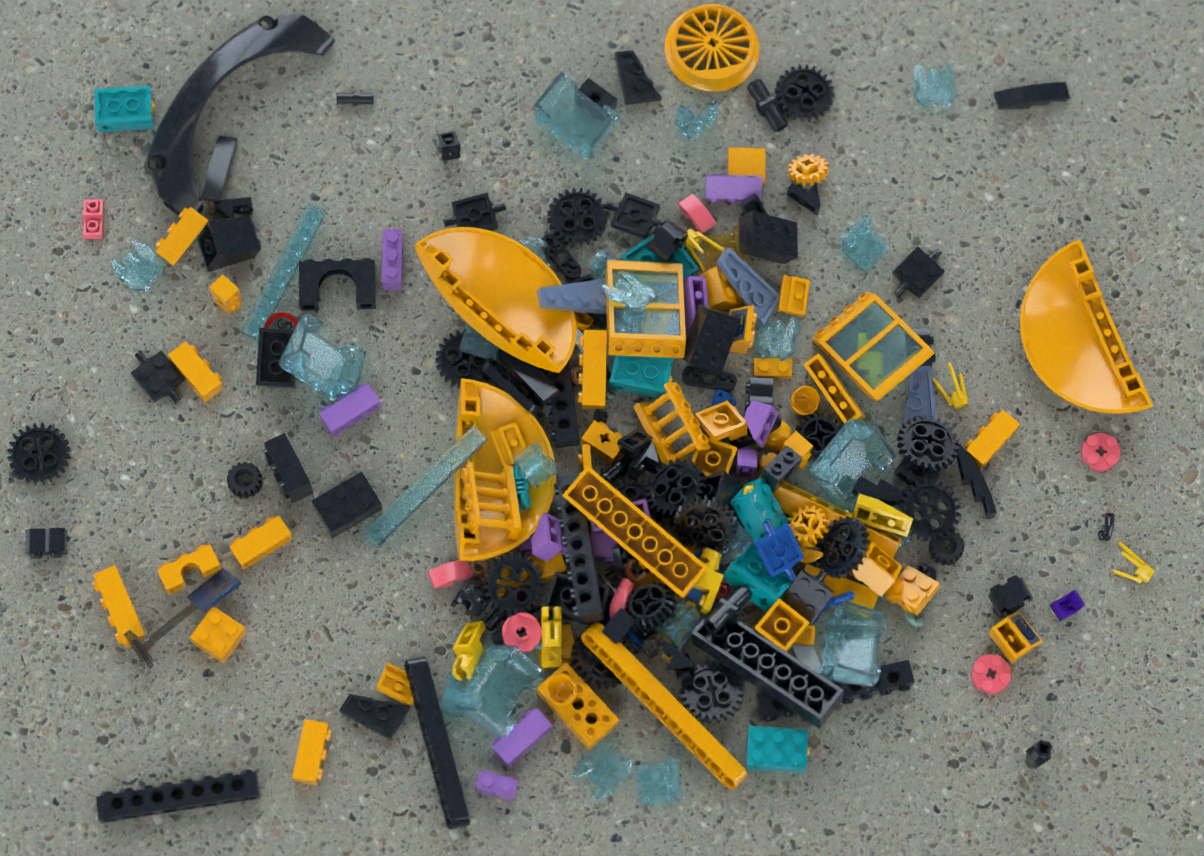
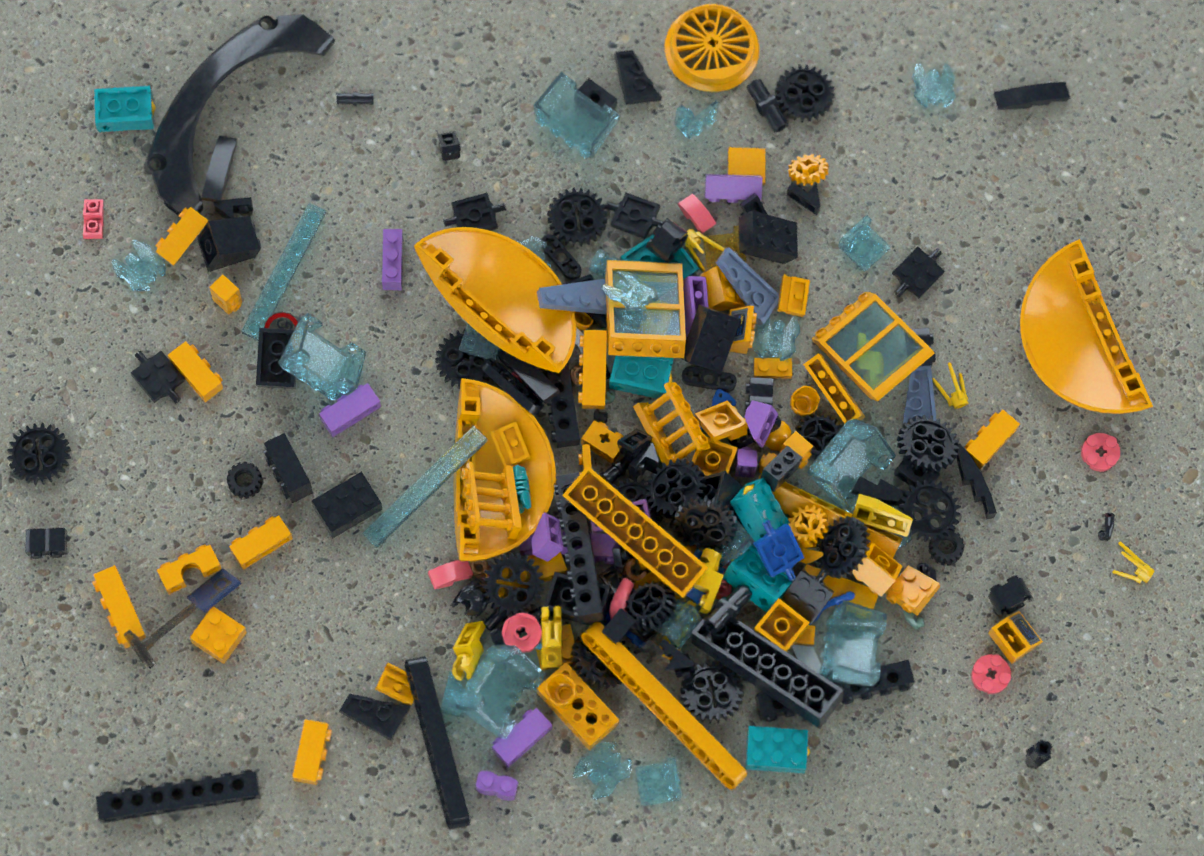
(313, 273): black arch -> none
(535, 465): clear light blue brick -> none
(1067, 605): dark purple bracket -> none

